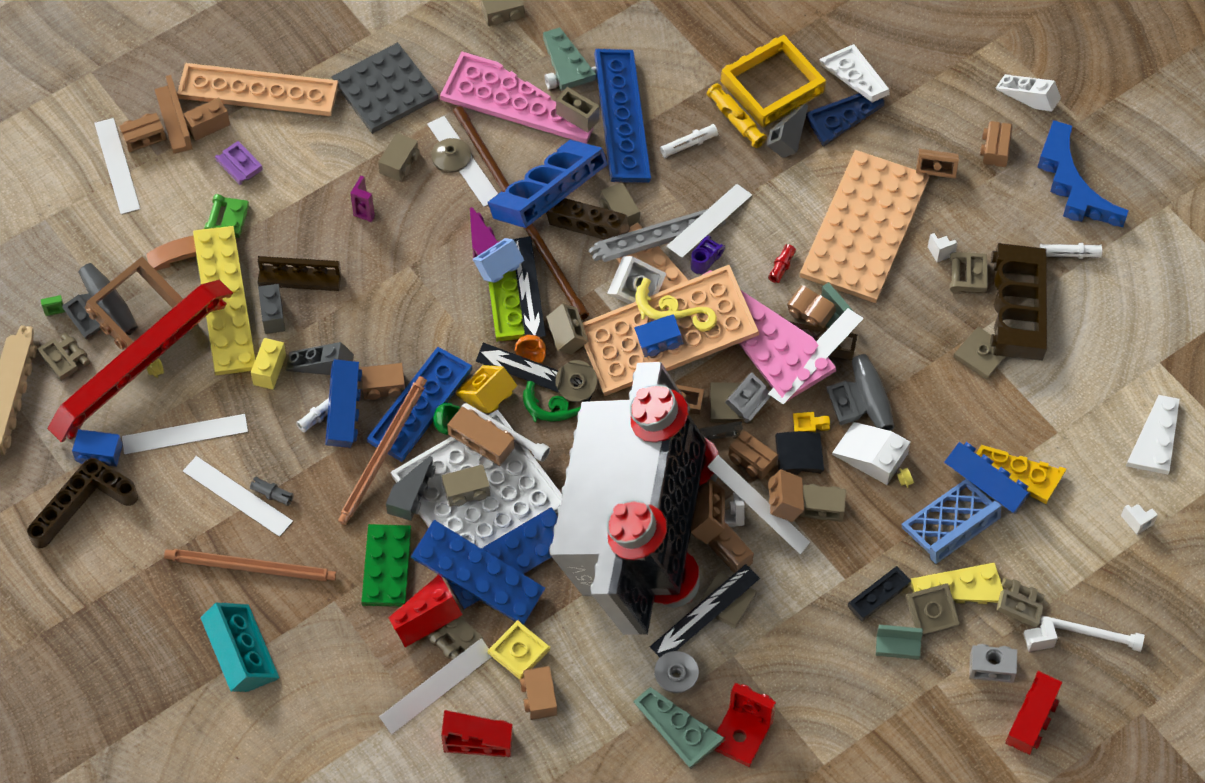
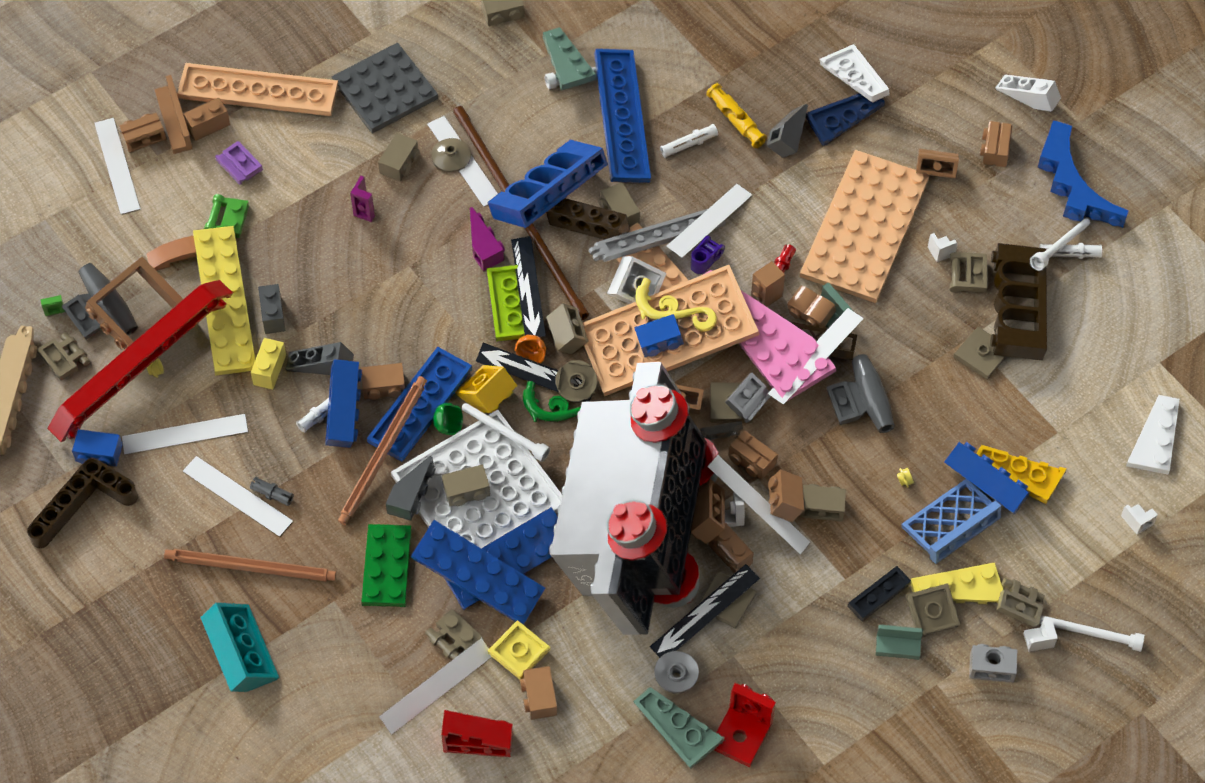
(299, 275): dark brown fence -> none
(425, 612): red wedge -> none
(481, 435): medium nougat brick -> none
(498, 260): light blue brick -> none
(500, 93): bright pink wing -> none
(577, 109): dark tan brick -> none
(768, 284): none -> medium nougat brick
(784, 105): yellow window -> none
(799, 452): black slope -> none
(808, 423): yellow plate -> none
(873, 451): white slope -> none
(1034, 713): red wedge -> none
(1041, 259): none -> white piece

